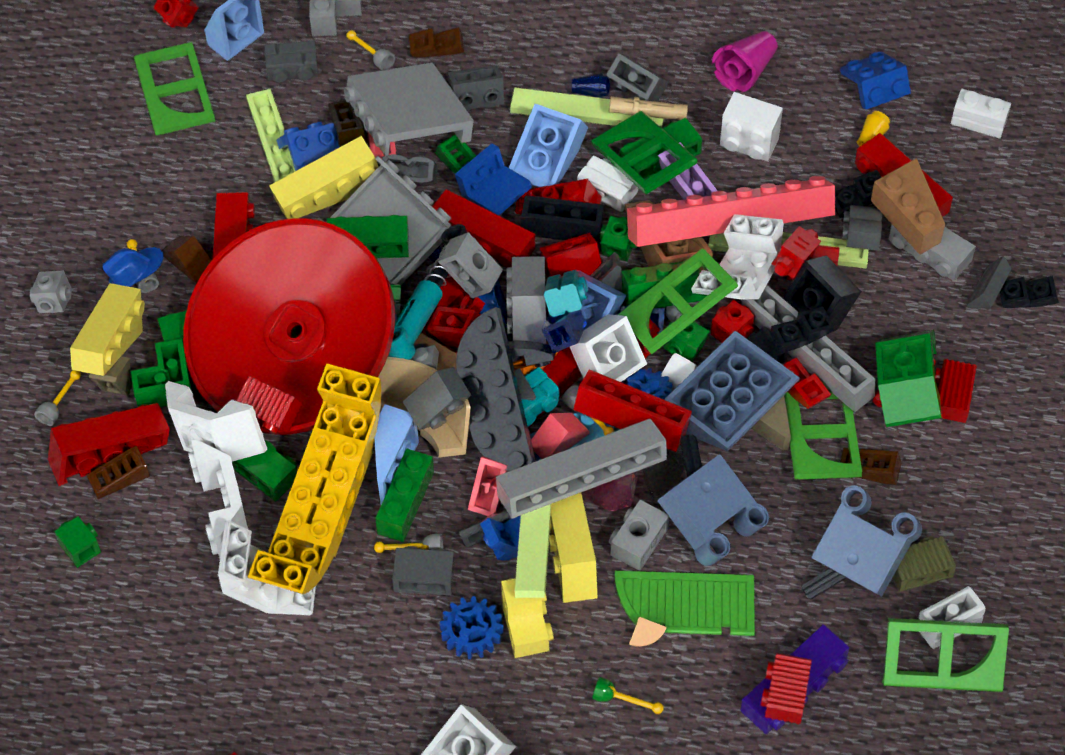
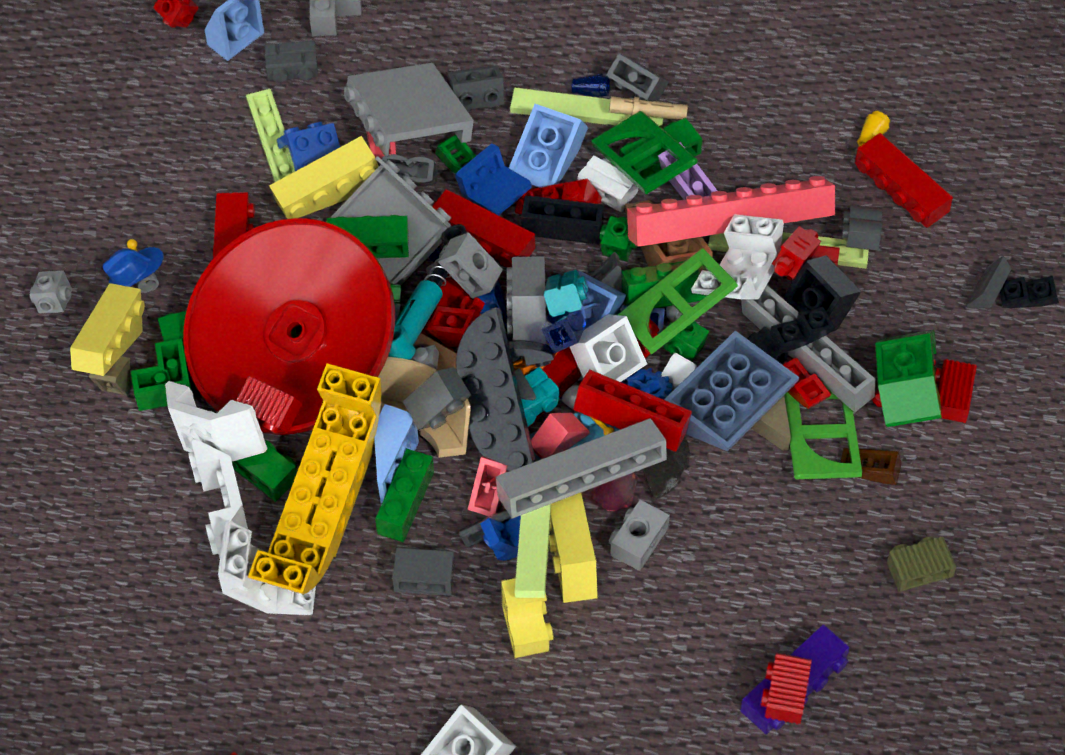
(48, 412): light grey hinge -> none
(78, 540): green brick -> none
(97, 440): red wedge -> none
(130, 477): reddish brown slope -> none
(163, 118): bright green window -> none
(187, 256): reddish brown slope -> none
(346, 123): dark brown slope -> none
(382, 58): light grey hinge -> none
(429, 44): reddish brown slope -> none
(429, 543): hinge -> none
(473, 632): blue gear -> none
(572, 254): red brick -> none
(606, 691): hinge -> none
(646, 633): light nougat tile -> none
(689, 601): bright green piece -> none
(708, 500): sand blue piece -> none
(730, 319): red brick -> none
(744, 60): dark pink cone -> none
(750, 126): white brick -> none
(856, 194): black slope -> none
(860, 549): sand blue piece -> none
(878, 79): blue bracket -> none
(910, 206): medium nougat wedge -> none
(946, 258): light grey brick -> none
(959, 607): white brick -> none
(980, 113): white brick -> none
(985, 676): bright green window -> none

